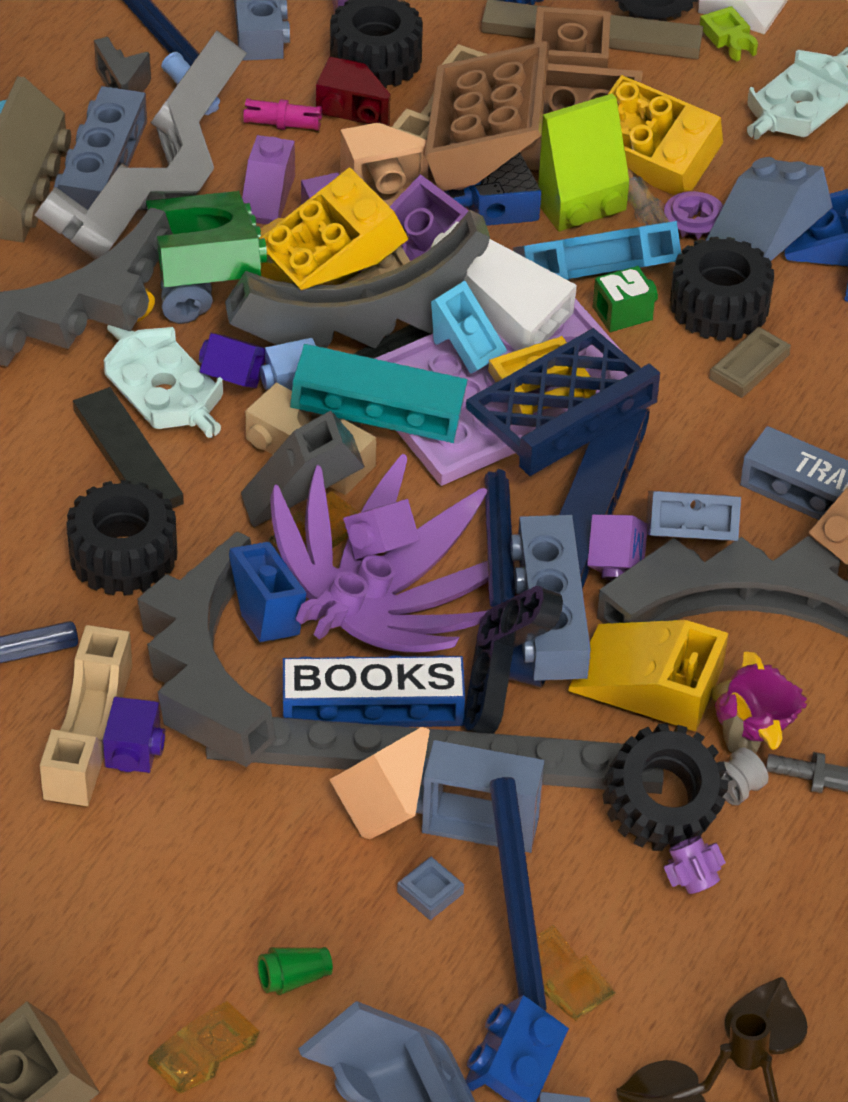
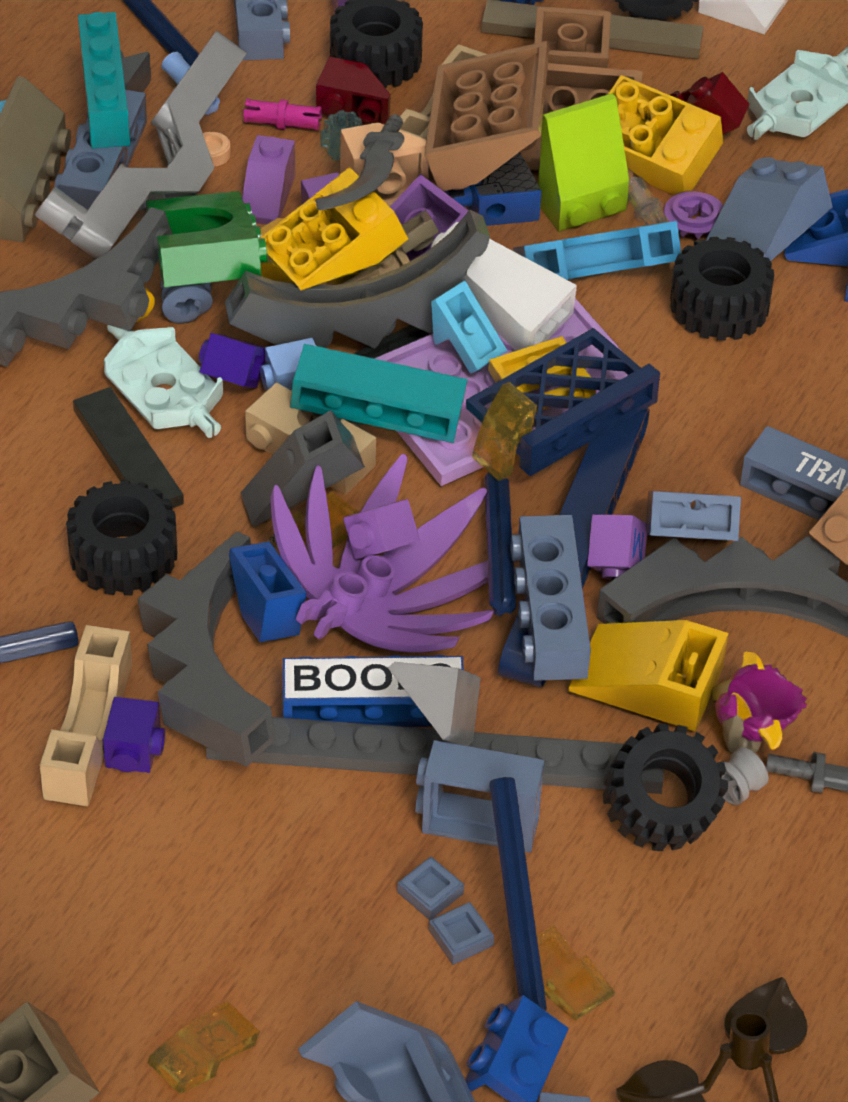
(103, 80): none -> teal brick
(218, 147): none -> light nougat tile
(292, 967): green cone -> none
(332, 131): none -> clear light blue gear
(376, 167): none -> dark grey sword
(384, 786): light nougat slope -> none
(419, 232): none -> dark tan plate
(444, 696): none -> light grey slope
(461, 933): none -> sand blue tile
(498, 633): black beam -> none
(504, 424): none -> clear yellow slope
(624, 298): green brick -> none
(694, 864): medium lavender gear -> none
(717, 97): none -> dark red slope
(729, 29): lime plate -> none
(750, 362): dark tan tile -> none

